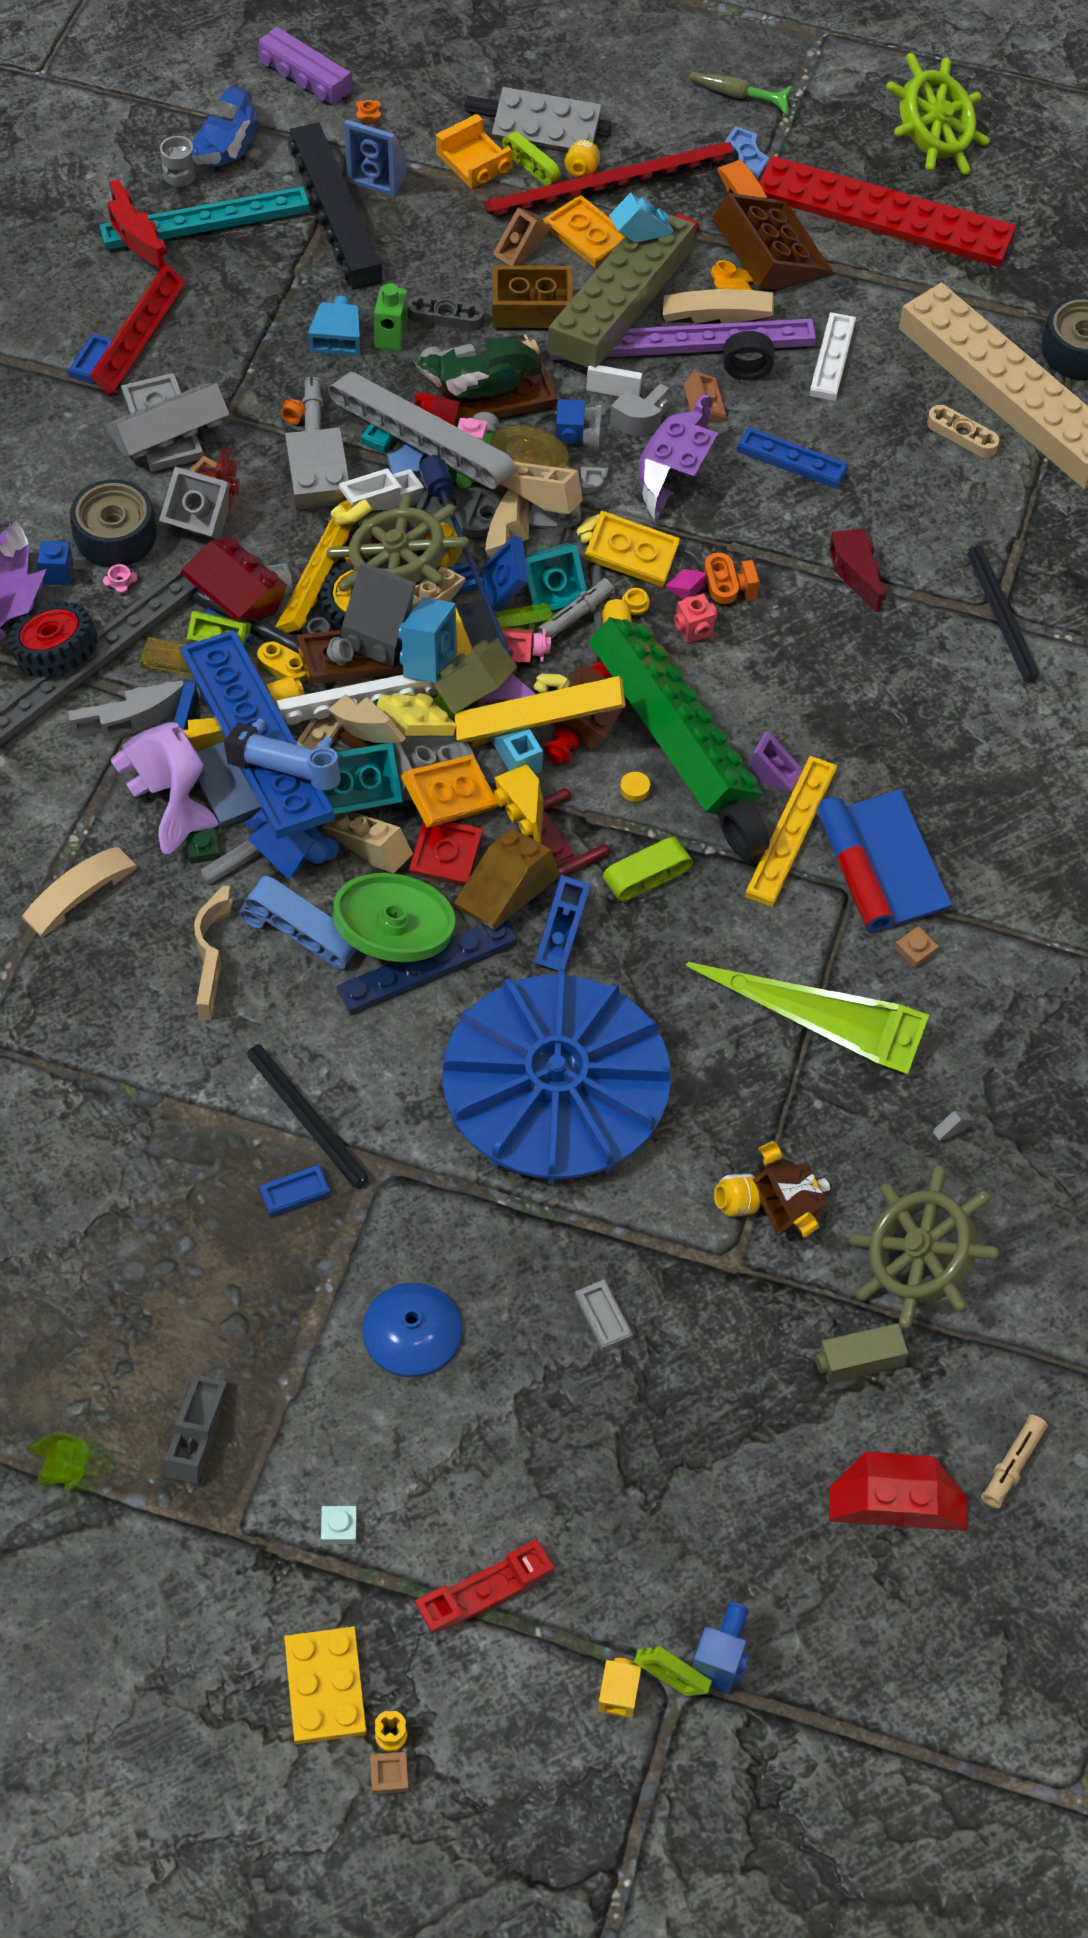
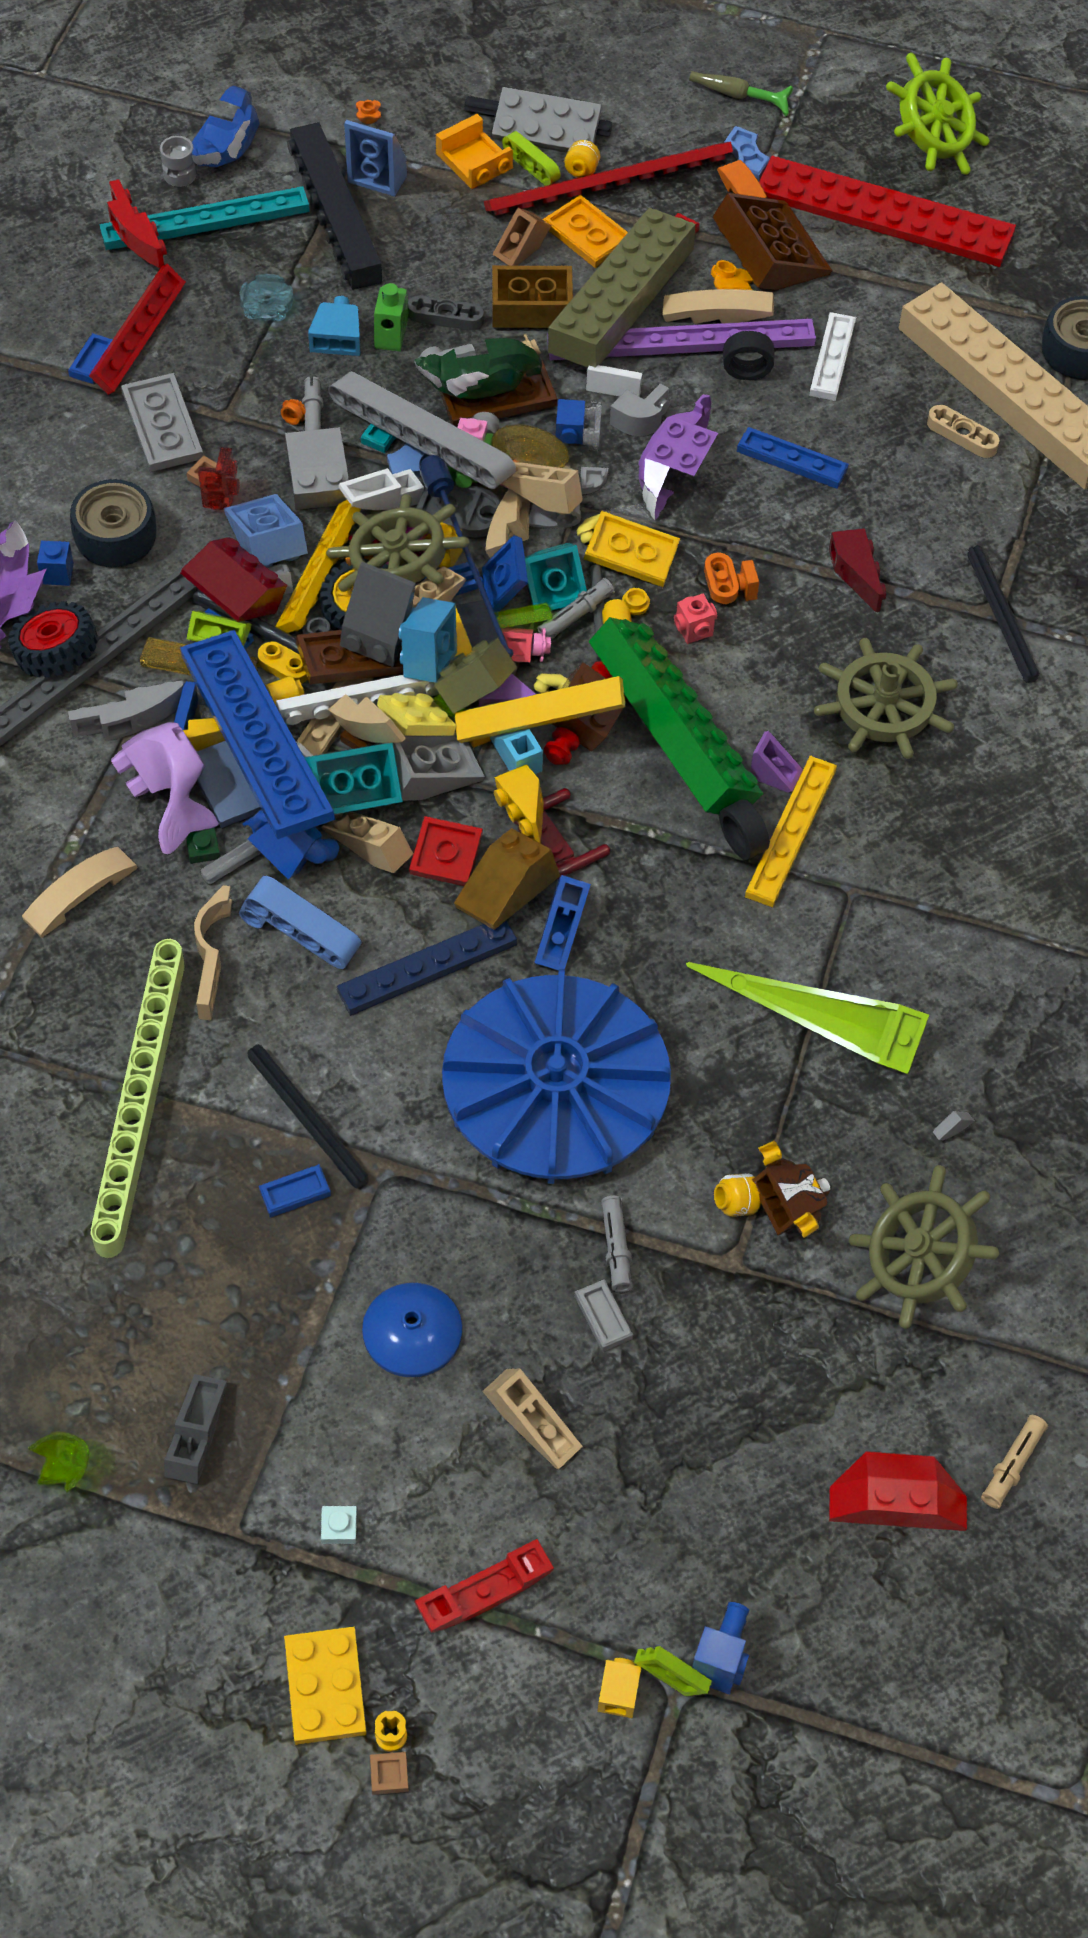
(119, 572): bright pink plate -> none
(138, 1107): none -> yellowish green beam
(168, 419): light grey slope -> none
(196, 503): light grey slope -> none
(248, 747): medium blue piece -> none
(266, 309): none -> clear light blue plate
(268, 529): none -> medium blue slope
(305, 66): medium lavender brick -> none
(340, 650): light grey plate -> none
(353, 515): light yellow arm -> none
(393, 917): bright green dish -> none
(438, 406): red brick -> none
(449, 790): light orange tile -> none
(532, 1416): none -> tan slope
(618, 1255): none -> light grey pin
(635, 786): yellow tile -> none
(639, 219): medium azure slope -> none
(647, 869): lime beam -> none
(687, 583): dark pink slope -> none
(701, 384): nougat slope -> none
(862, 1353): olive brick -> none
(883, 860): blue door -> none
(888, 674): none -> olive piece
(916, 947): medium nougat plate -> none

